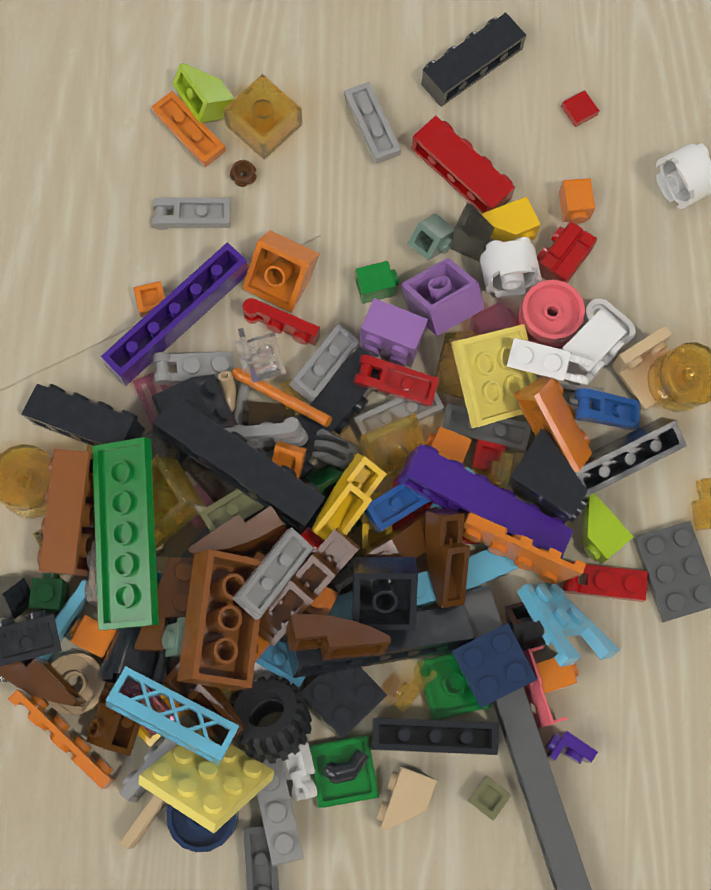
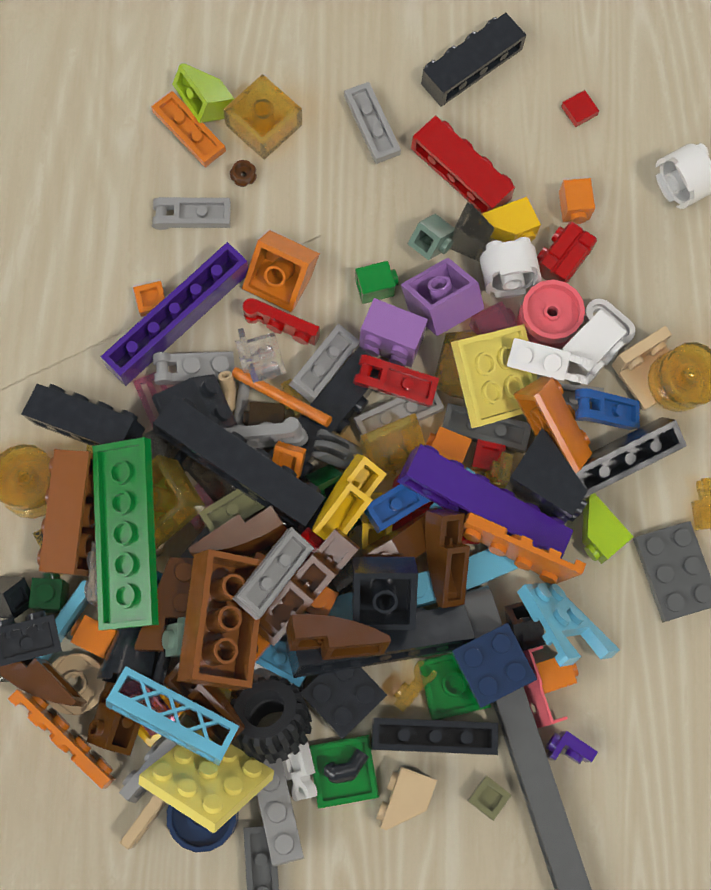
(610, 583): red plate -> none

